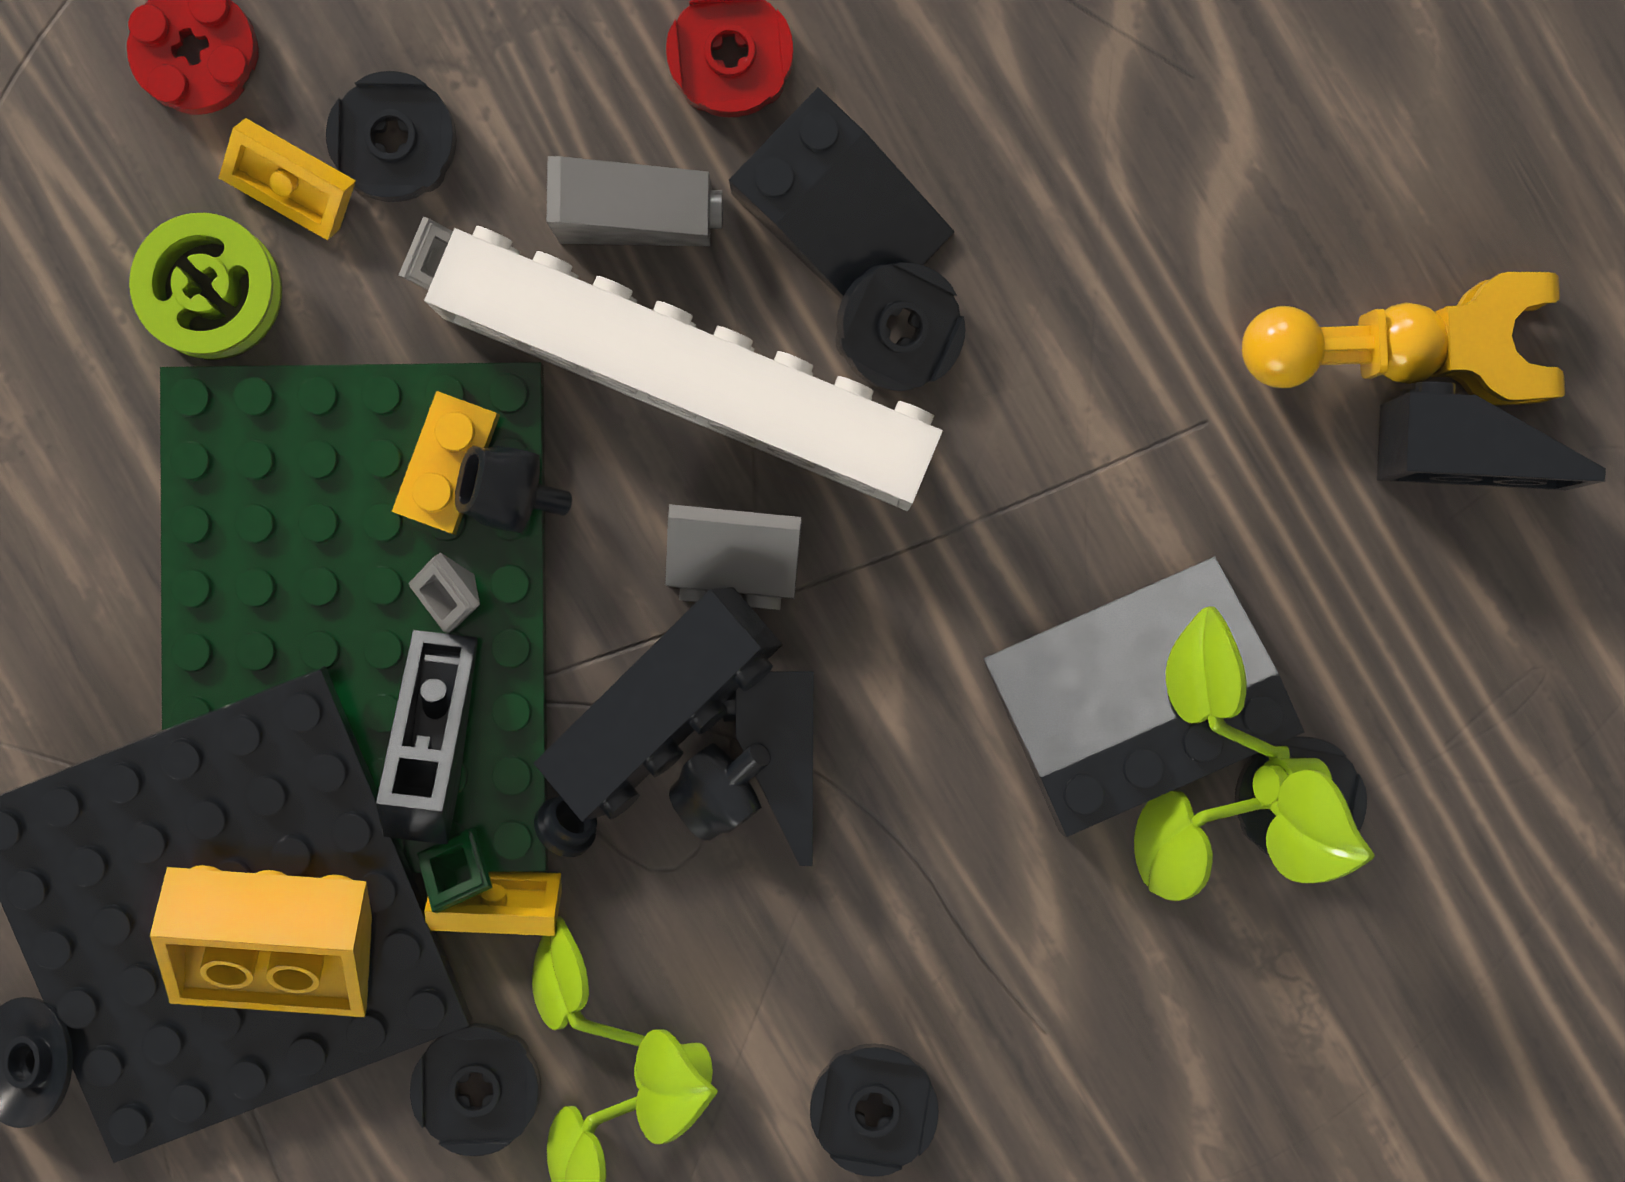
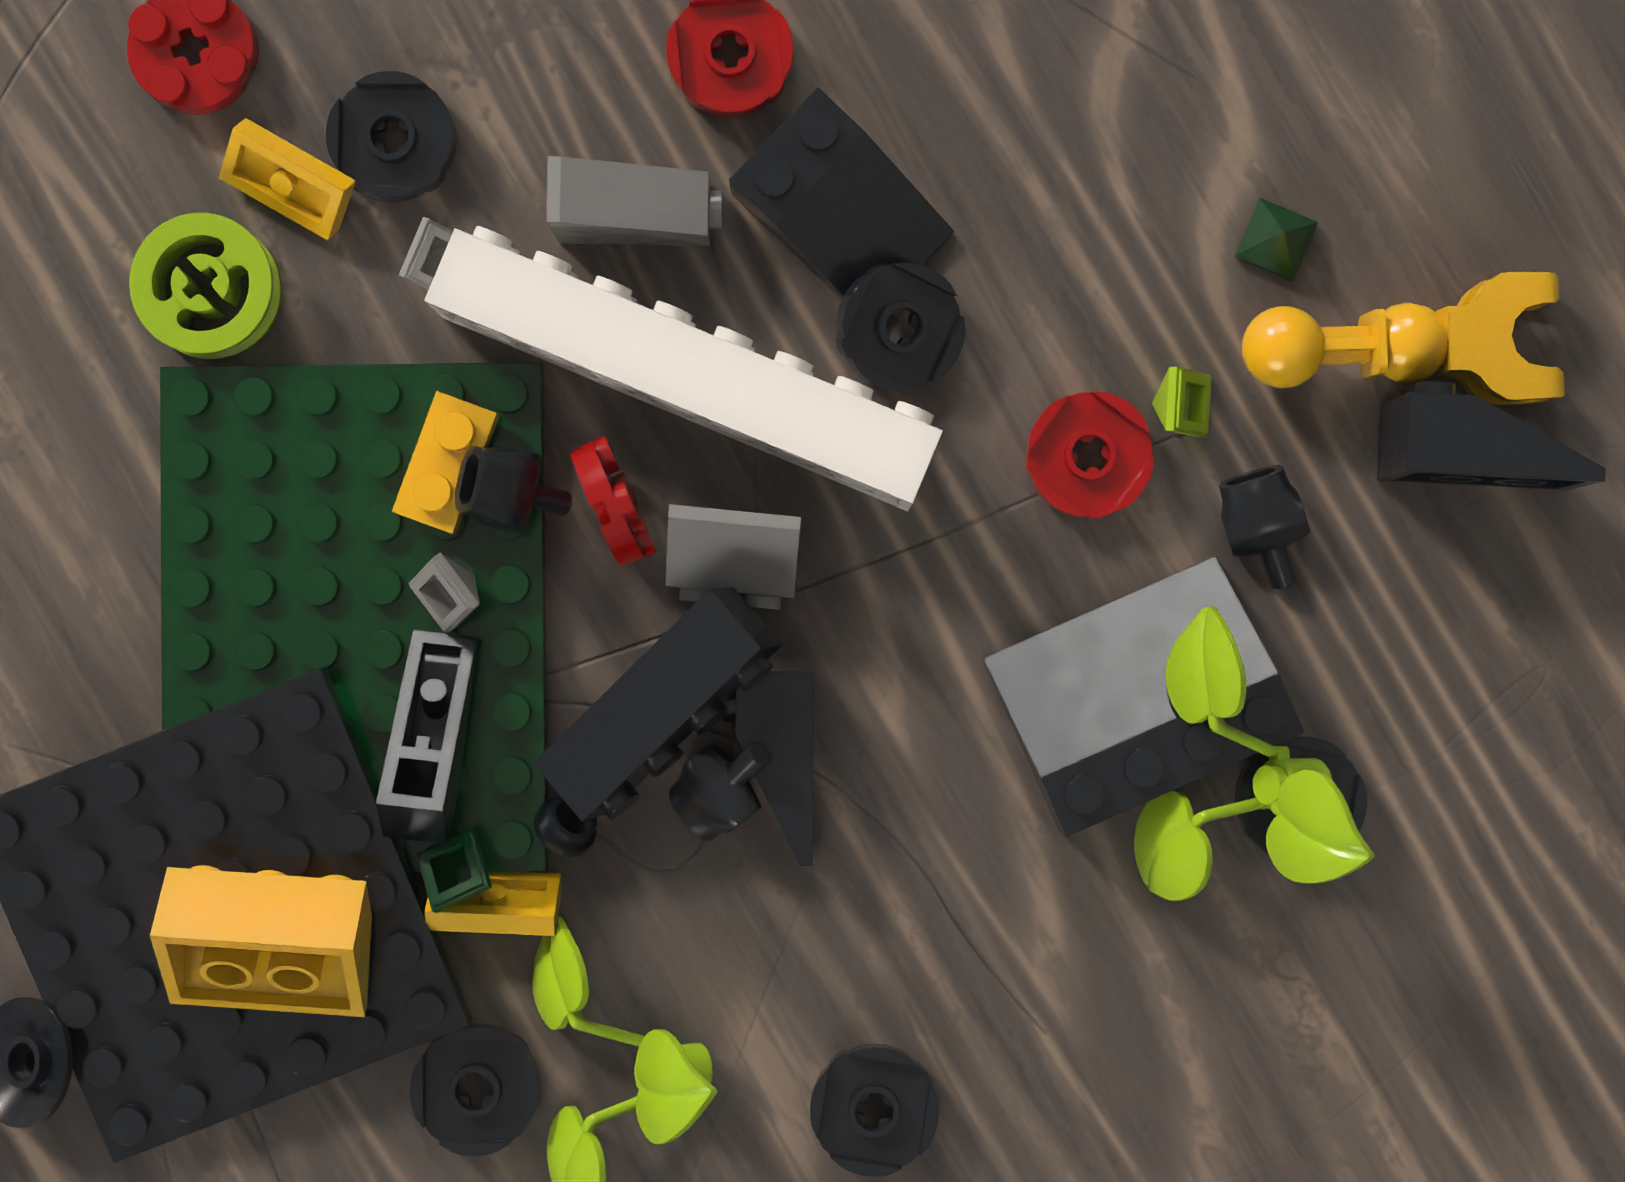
(612, 502): none -> red plate
(1125, 449): none -> red plate
(1184, 402): none -> lime slope
(1263, 517): none -> black piece
(1276, 239): none -> dark green slope

